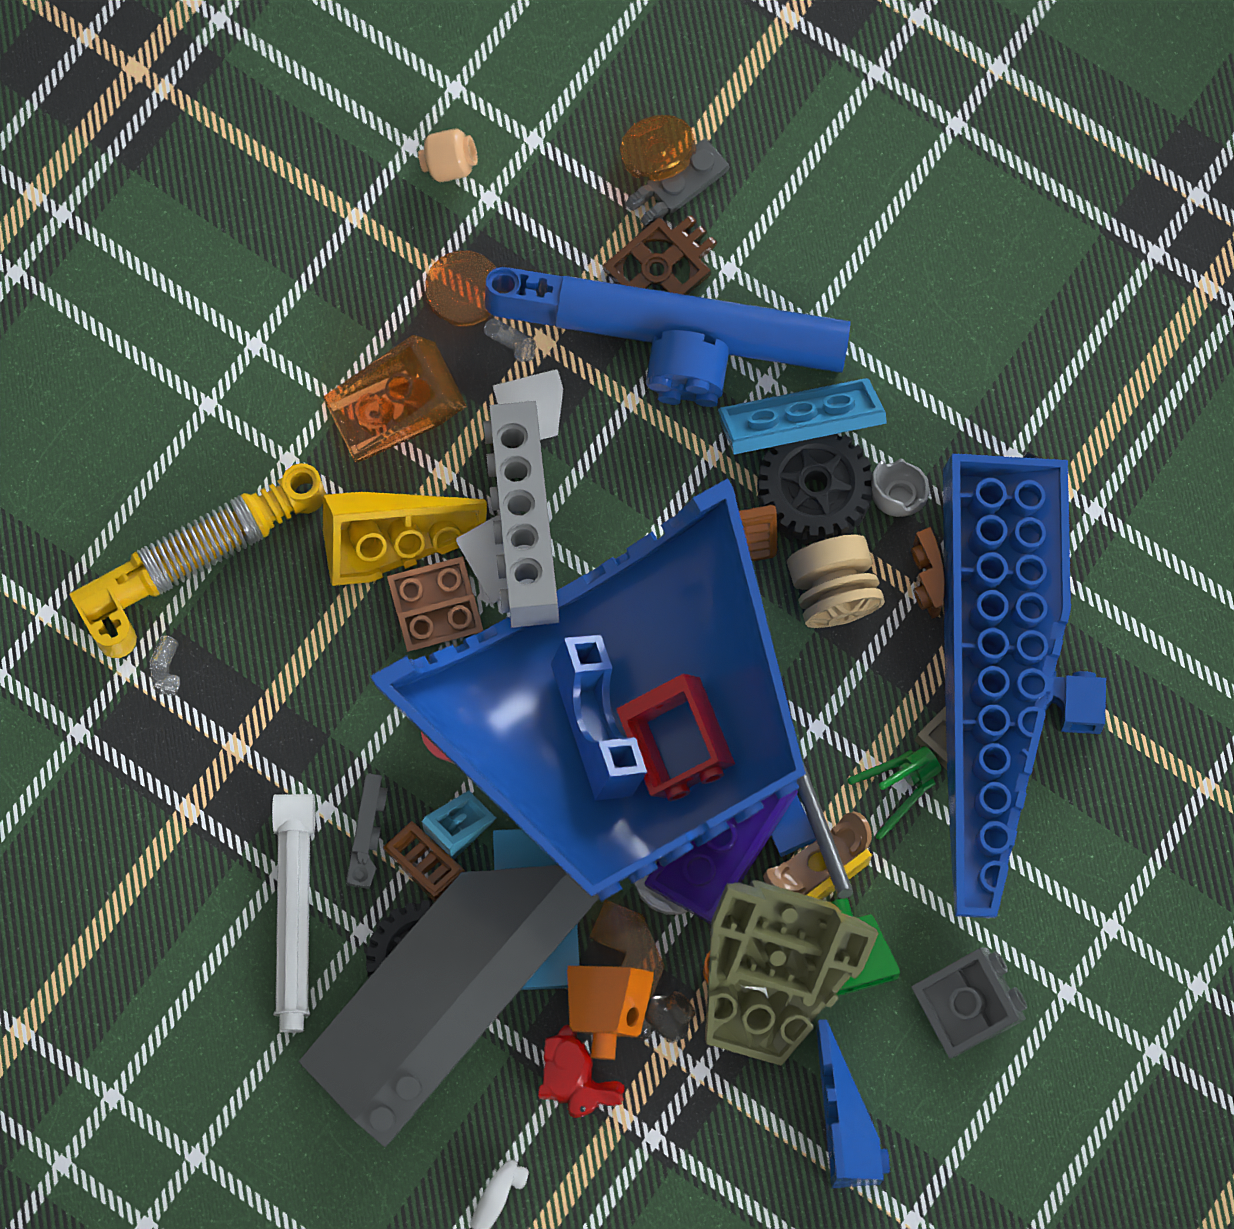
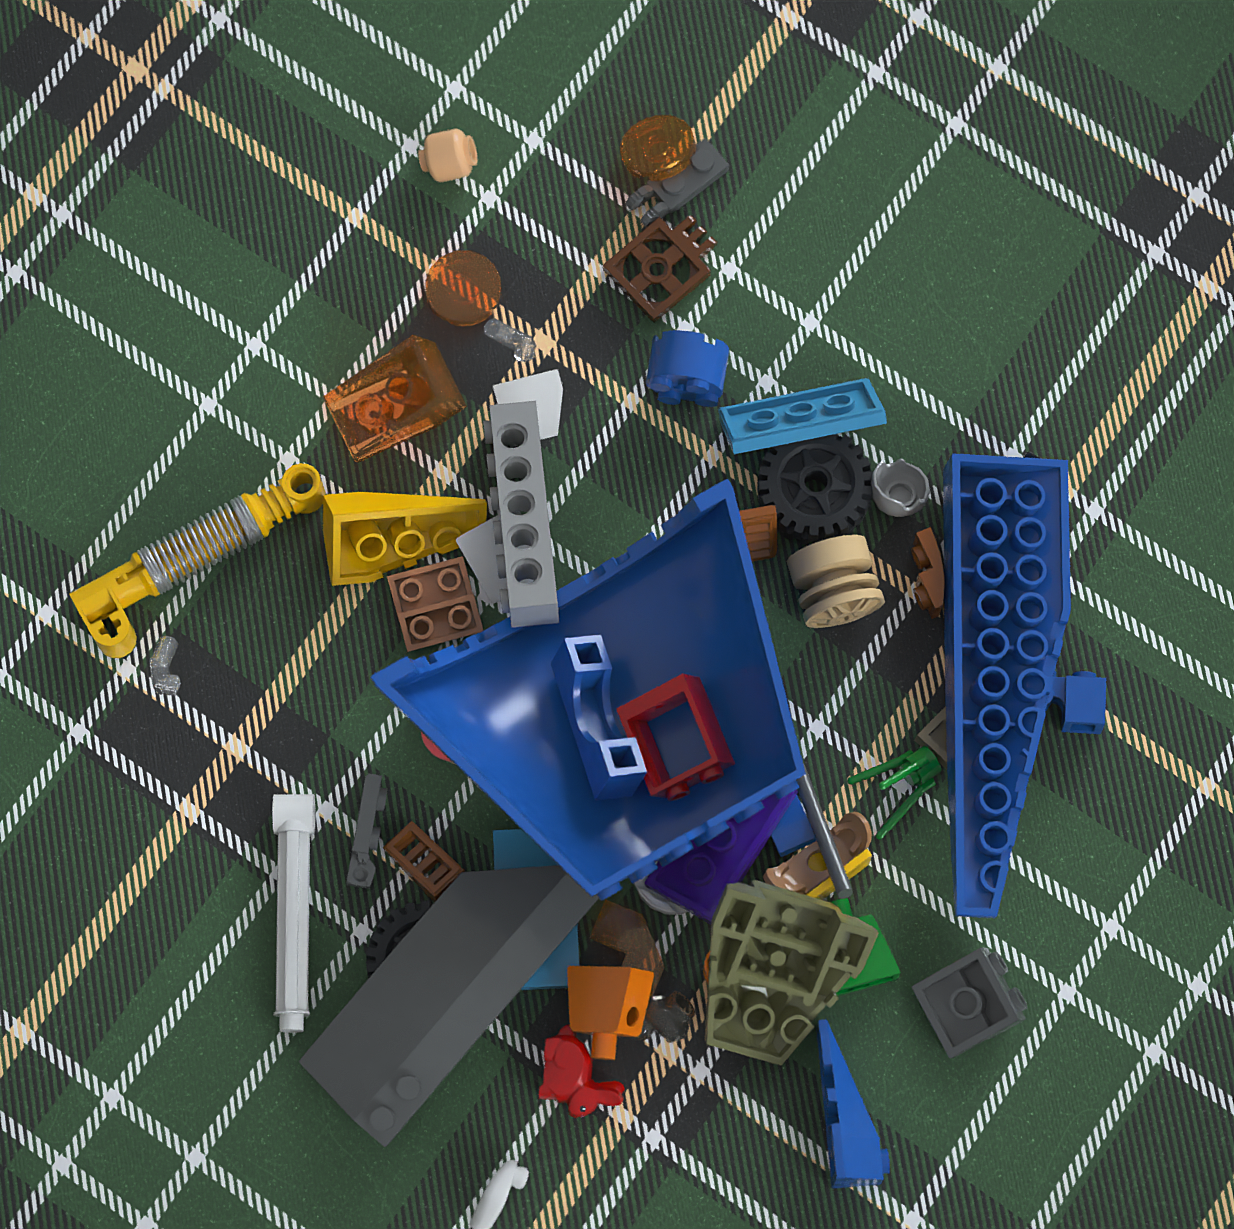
(457, 823): medium azure slope -> none
(645, 312): blue piece -> none

